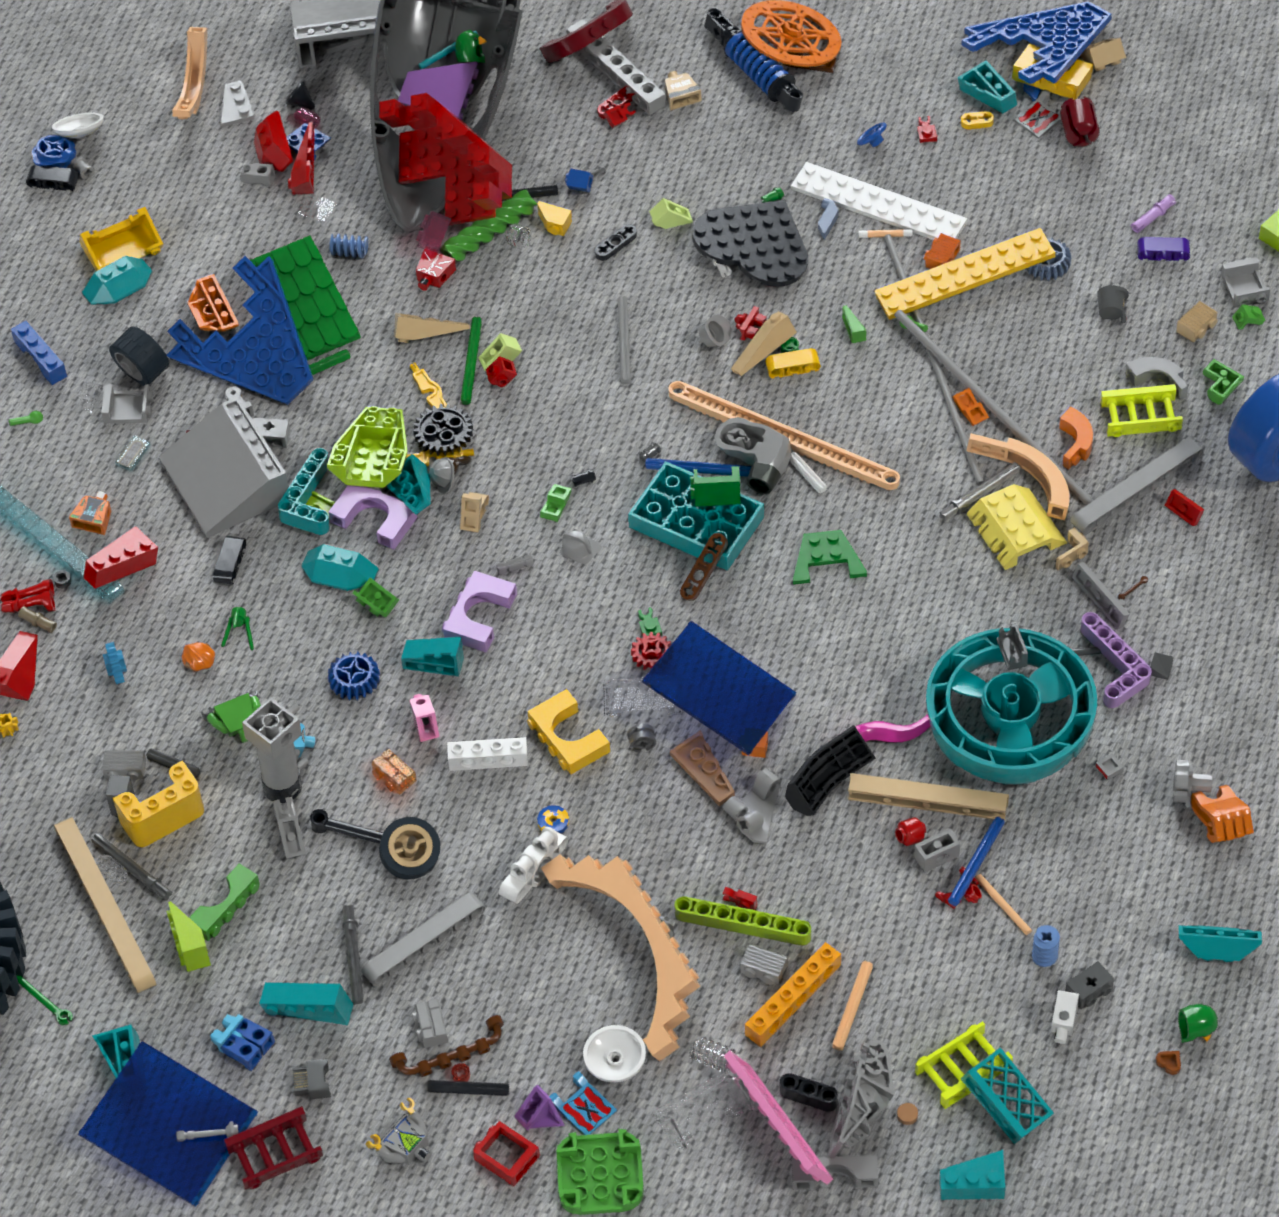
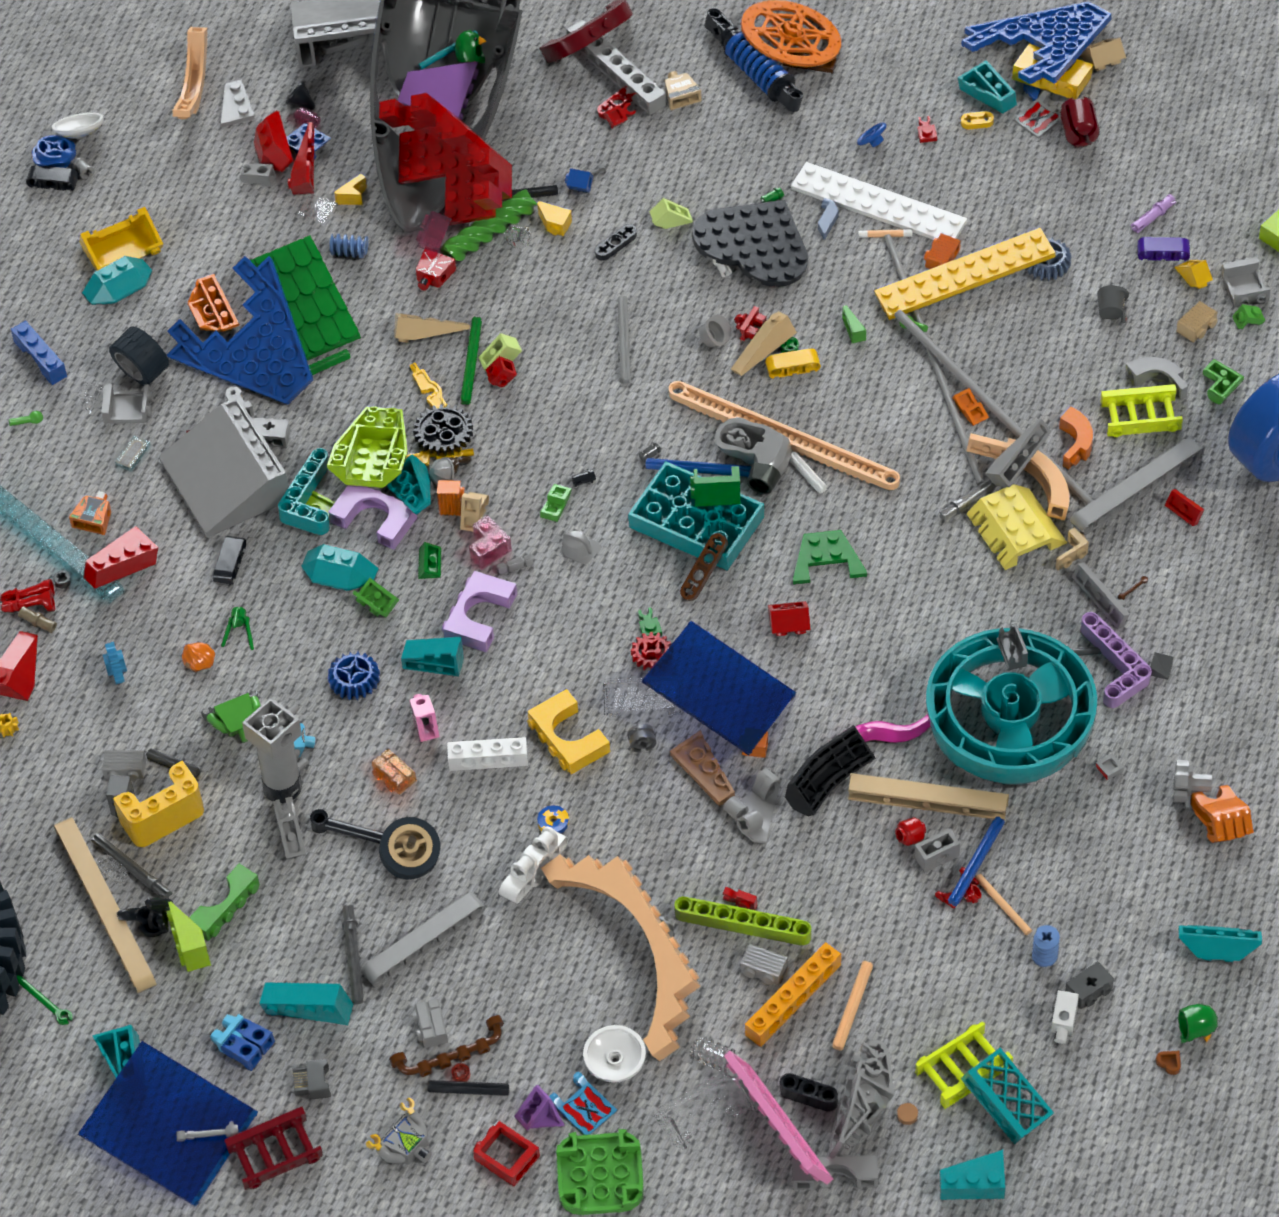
(151, 916): none -> black hair
(351, 192): none -> yellow slope
(429, 561): none -> green slope
(449, 497): none -> orange brick
(491, 543): none -> clear pink brick
(789, 618): none -> red slope
(1017, 455): none -> light grey slope
(1195, 273): none -> yellow slope

